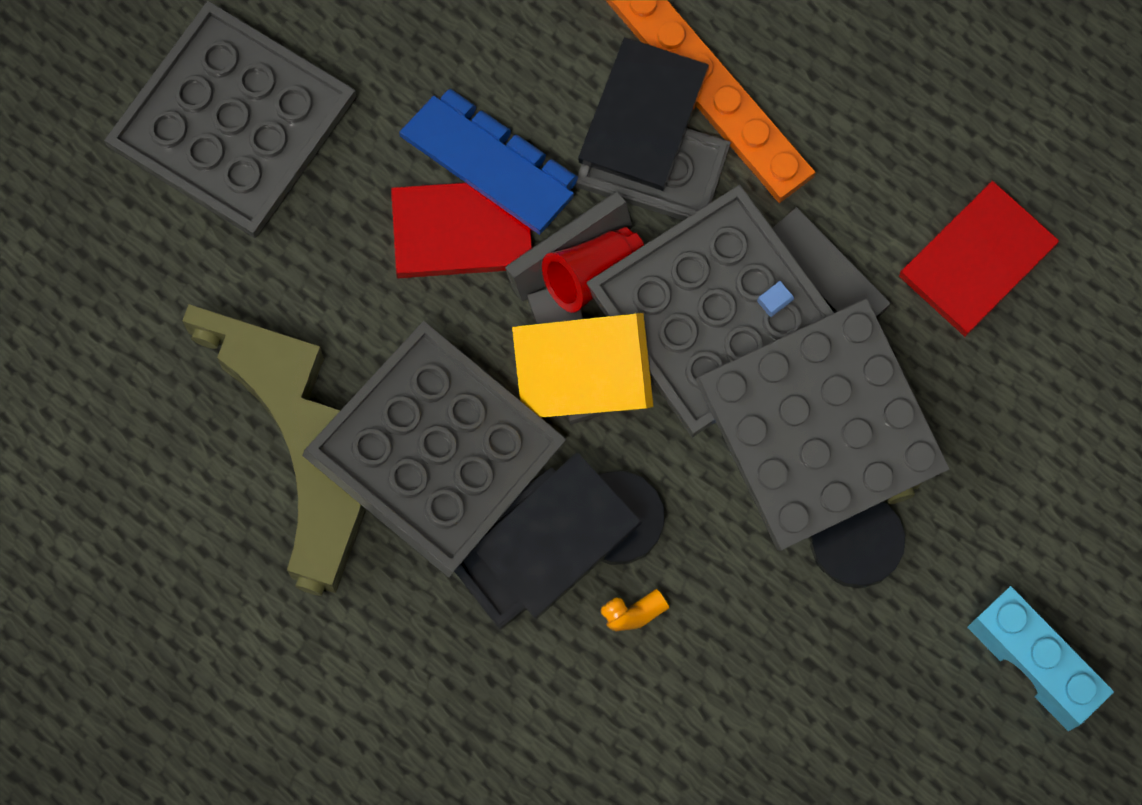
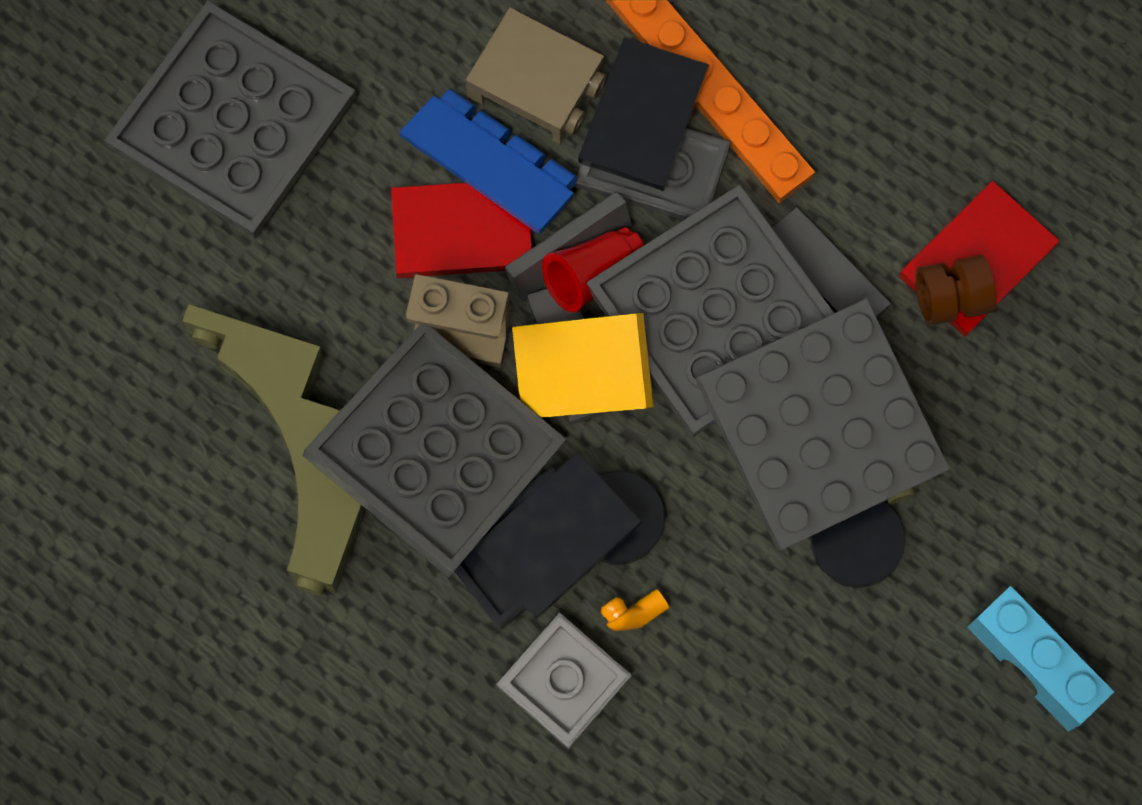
(464, 314): none -> dark tan panel
(537, 74): none -> dark tan panel
(564, 680): none -> light grey plate
(775, 299): medium blue piece -> none
(961, 288): none -> reddish brown wheel

